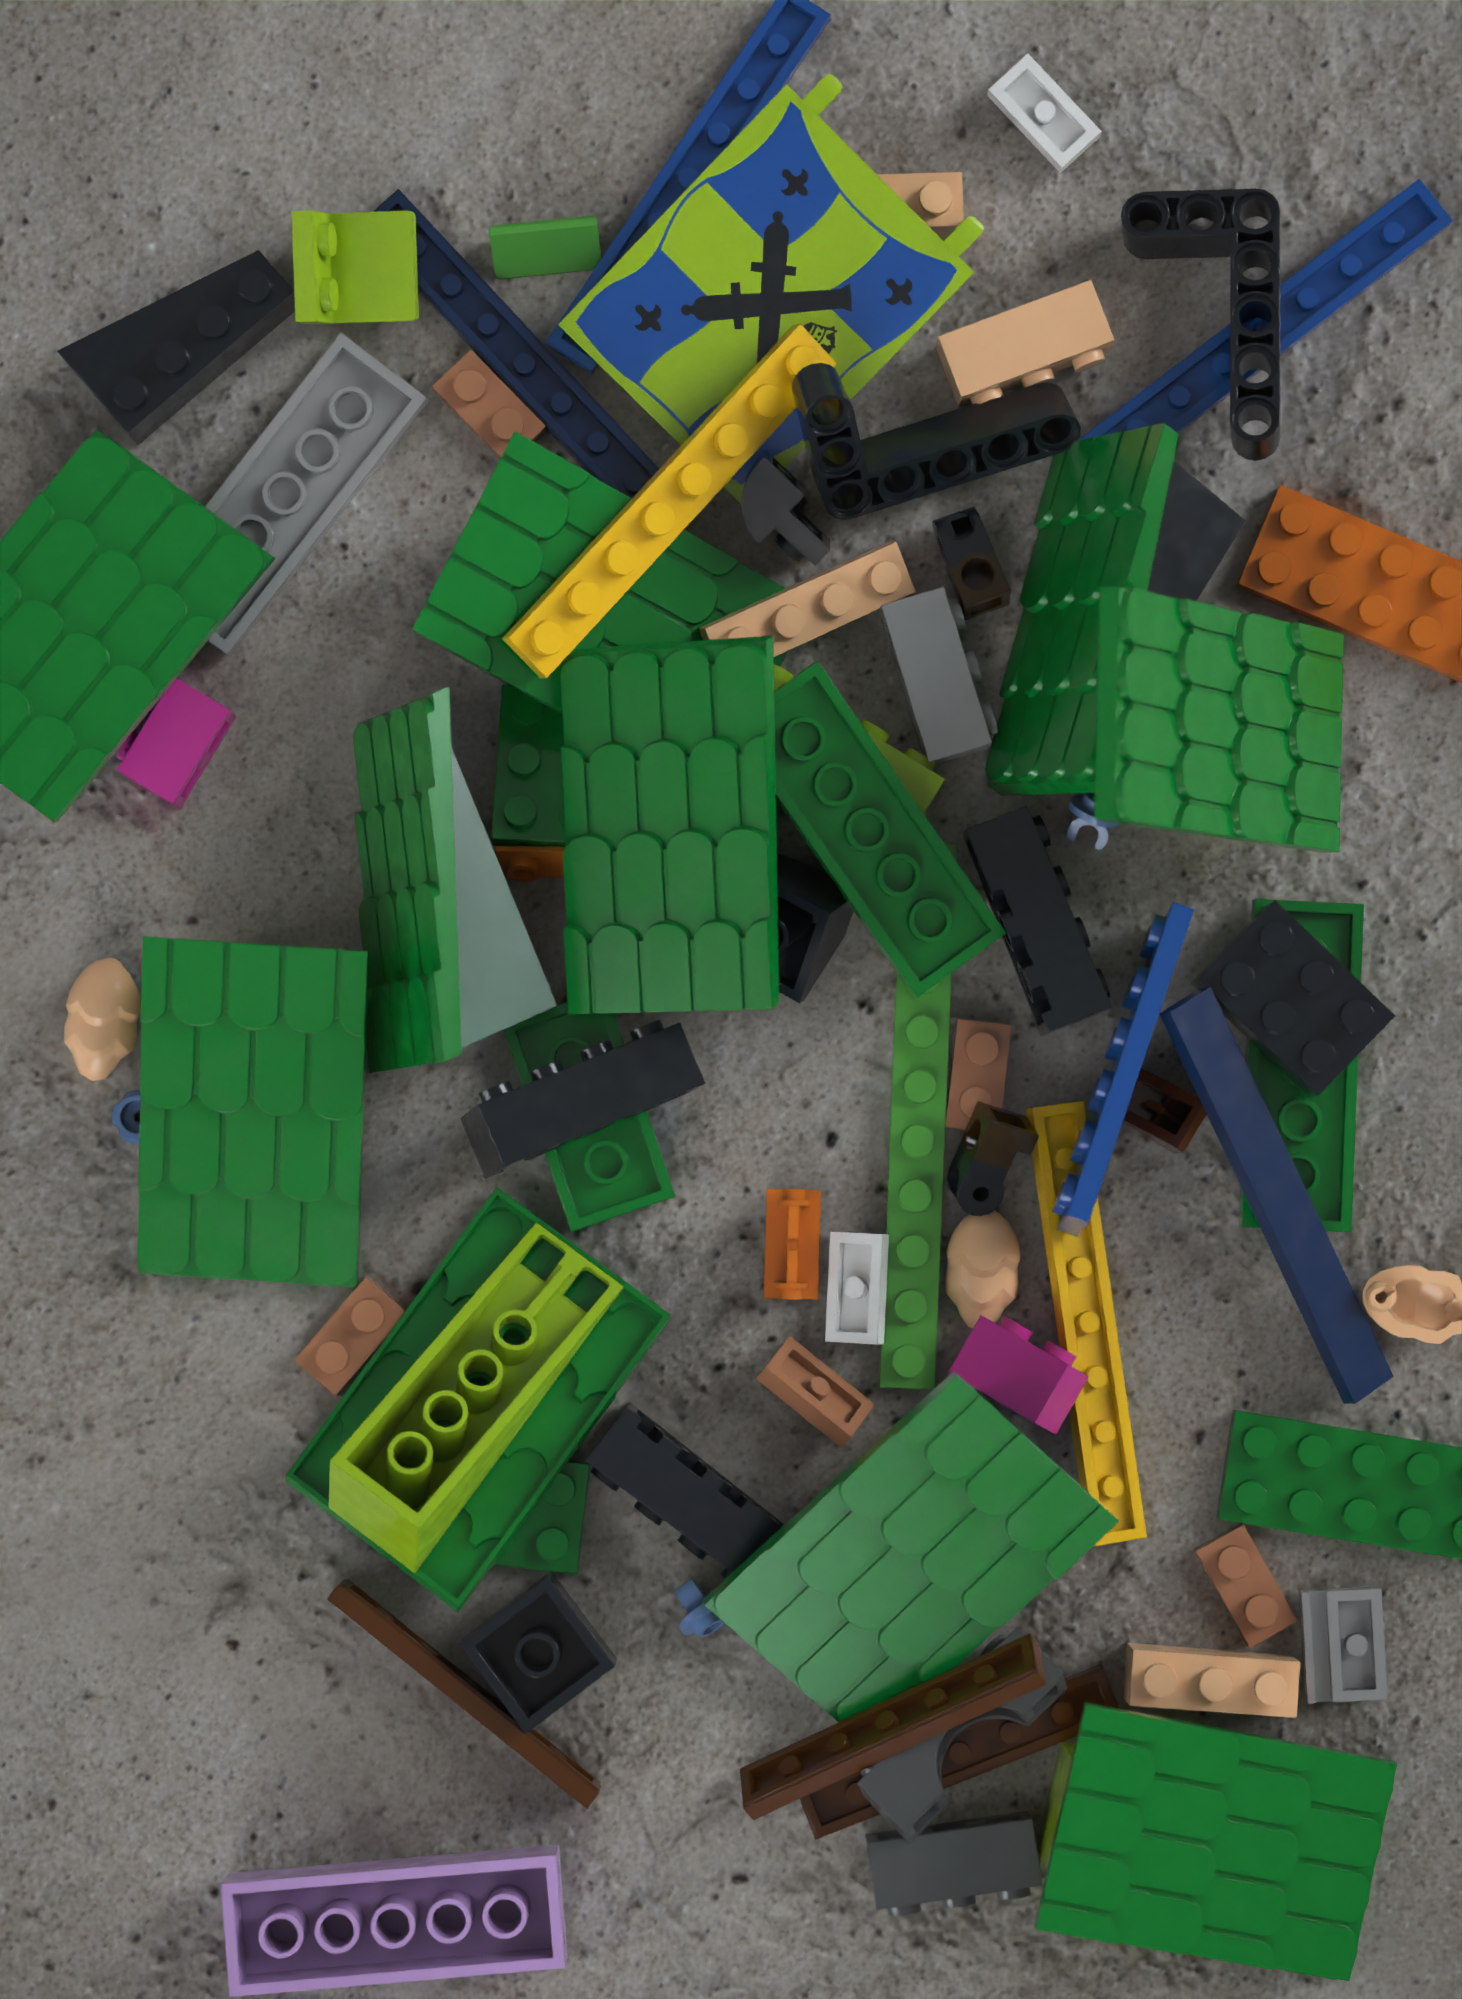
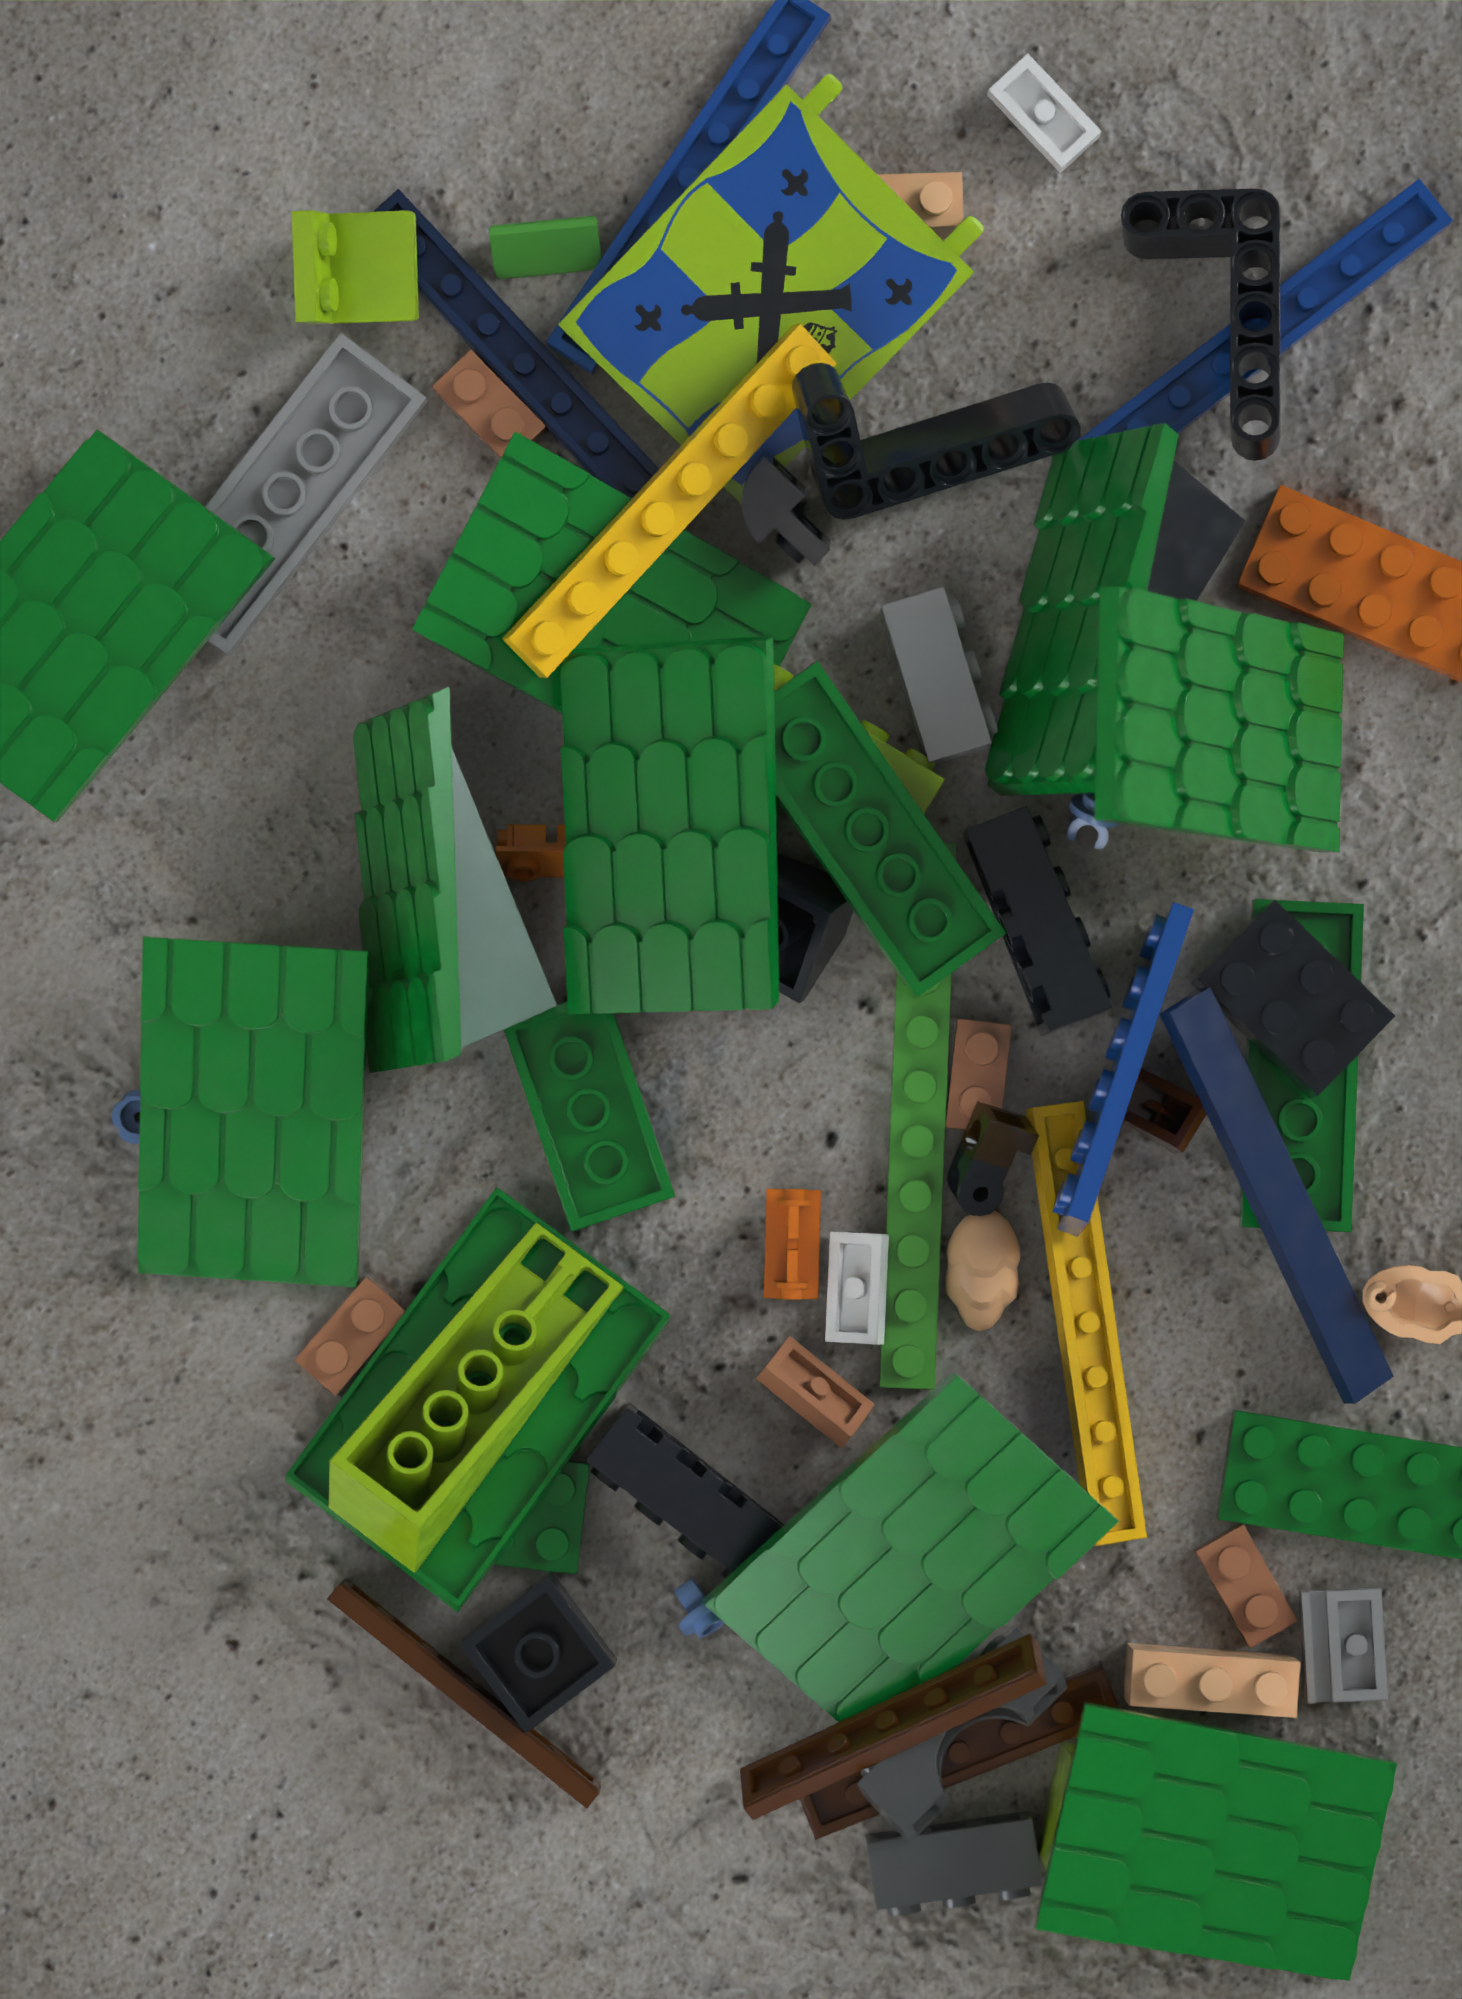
(102, 1018): light nougat arm -> none
(175, 743): dark pink brick -> none
(180, 344): black wedge -> none
(394, 1920): lavender brick -> none
(528, 774): green plate -> none
(581, 1097): black wedge -> none
(820, 601): light nougat plate -> none
(971, 563): leg -> none
(1019, 1374): dark pink brick -> none
(1025, 345): light nougat brick -> none

